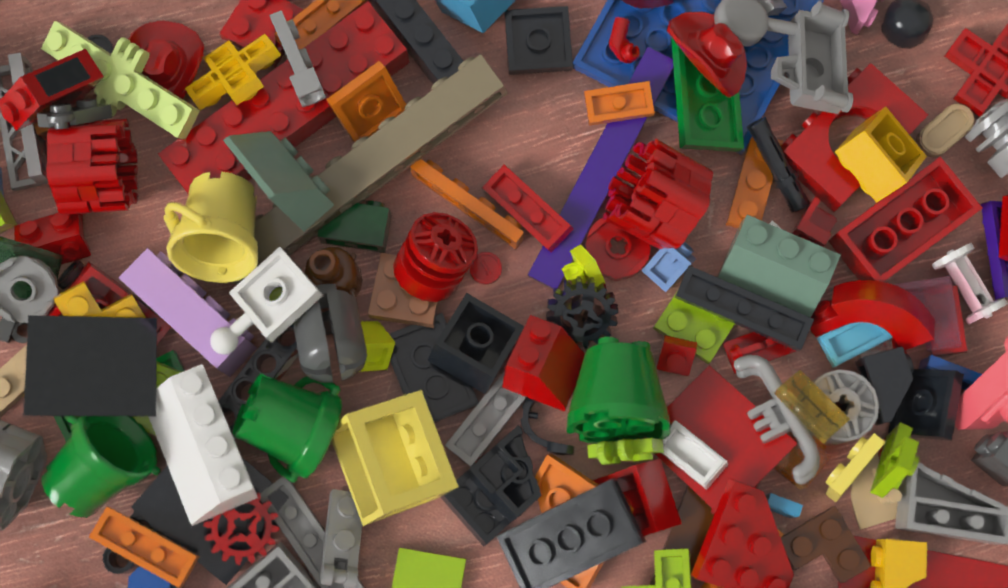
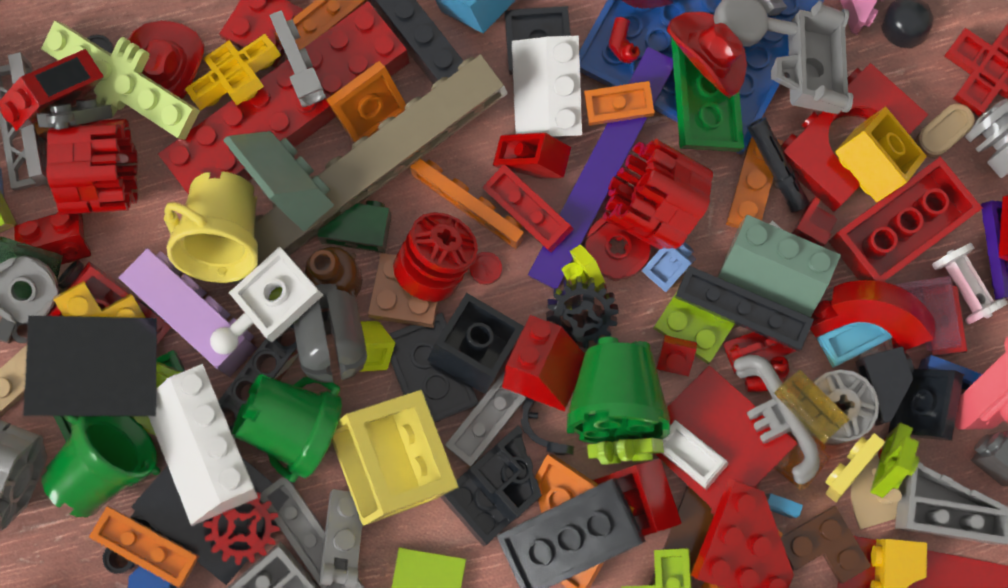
(533, 155): none -> red slope
(547, 86): none -> white slope
(756, 384): none -> red arm

